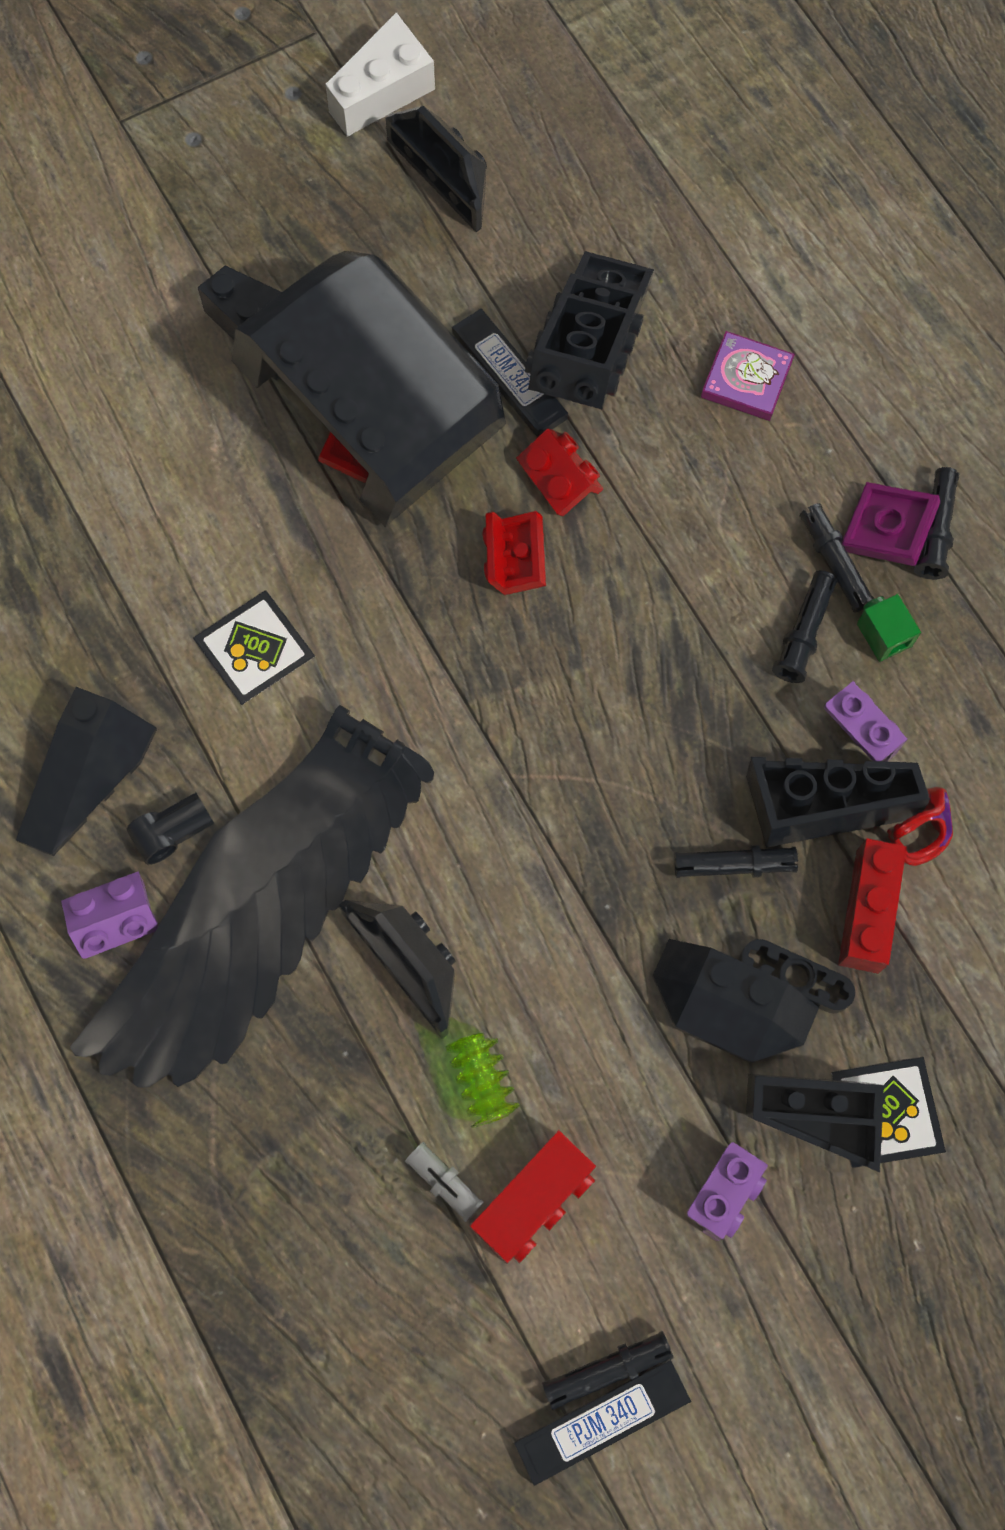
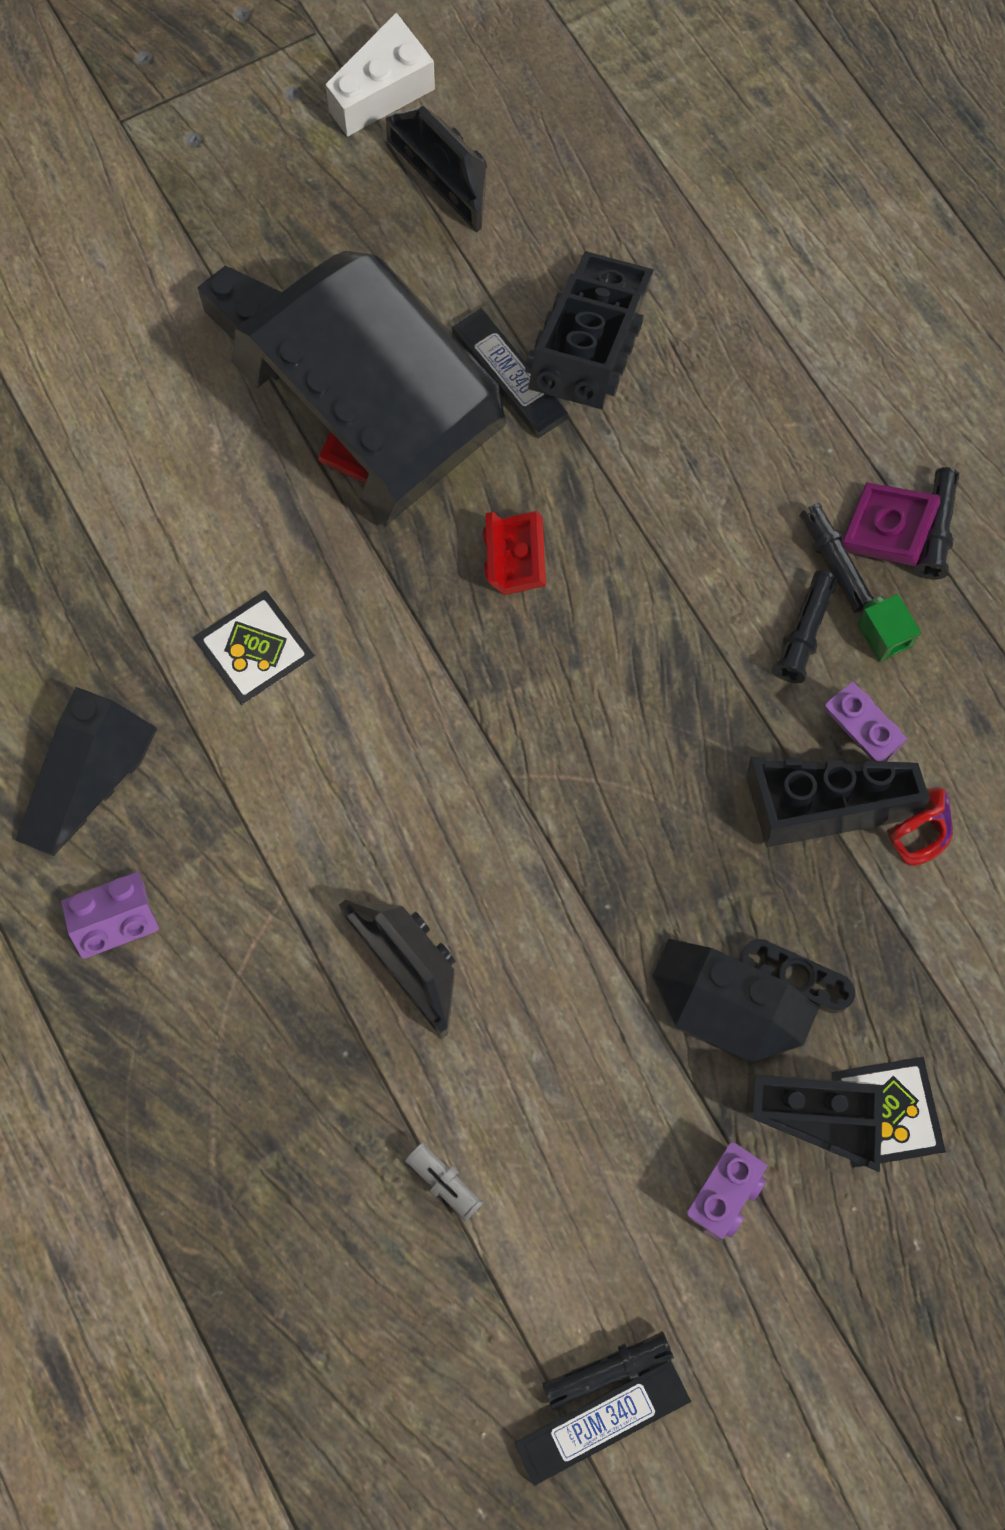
(159, 834): black piece -> none
(252, 905): black animal -> none
(482, 1078): clear neon green piece -> none
(534, 1198): red brick -> none
(559, 470): red bracket -> none
(736, 862): black pin -> none
(747, 375): tile -> none
(872, 906): red brick -> none

